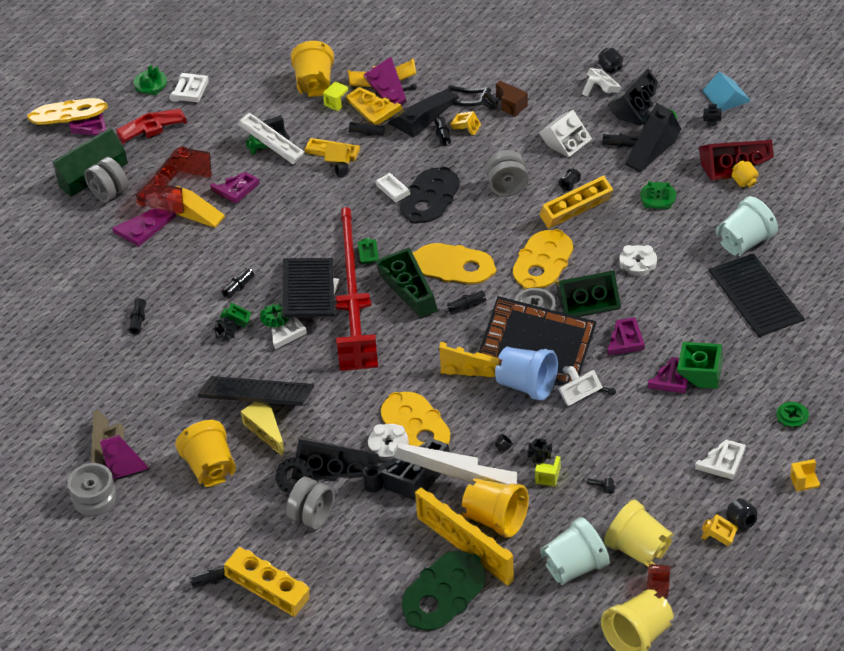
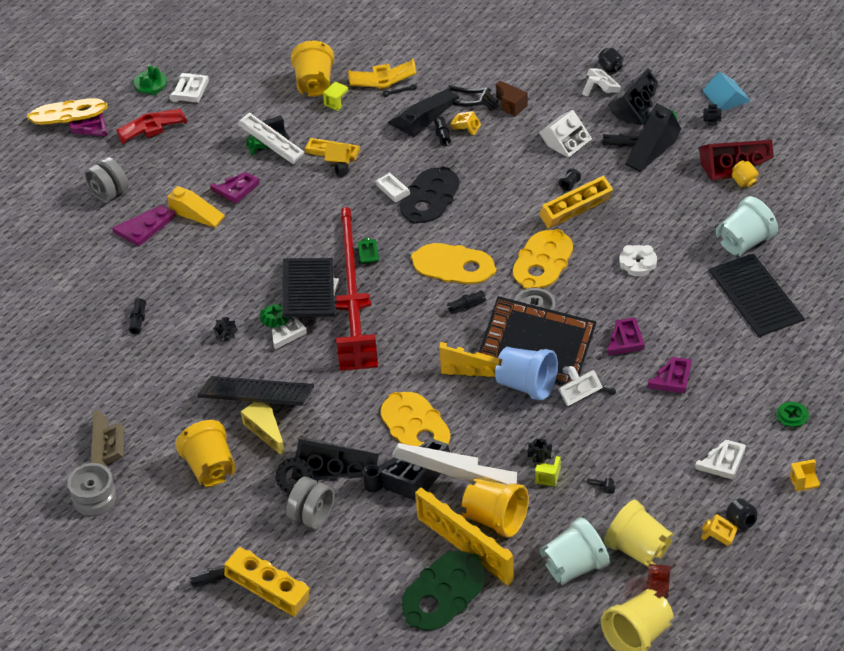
(72, 165): dark green slope -> none
(120, 457): magenta wing -> none
(157, 192): clear red windscreen -> none
(236, 313): green bracket -> none
(237, 283): black pin -> none
(366, 128): black pin -> none
(371, 107): yellow wing -> none
(383, 433): white plate -> none
(386, 82): magenta wing -> none
(407, 280): dark green wedge -> none
(503, 443): black hinge -> none
(506, 173): light grey wheel -> none
(588, 293): dark green slope -> none
(658, 195): green plate -> none
(701, 364): green slope -> none

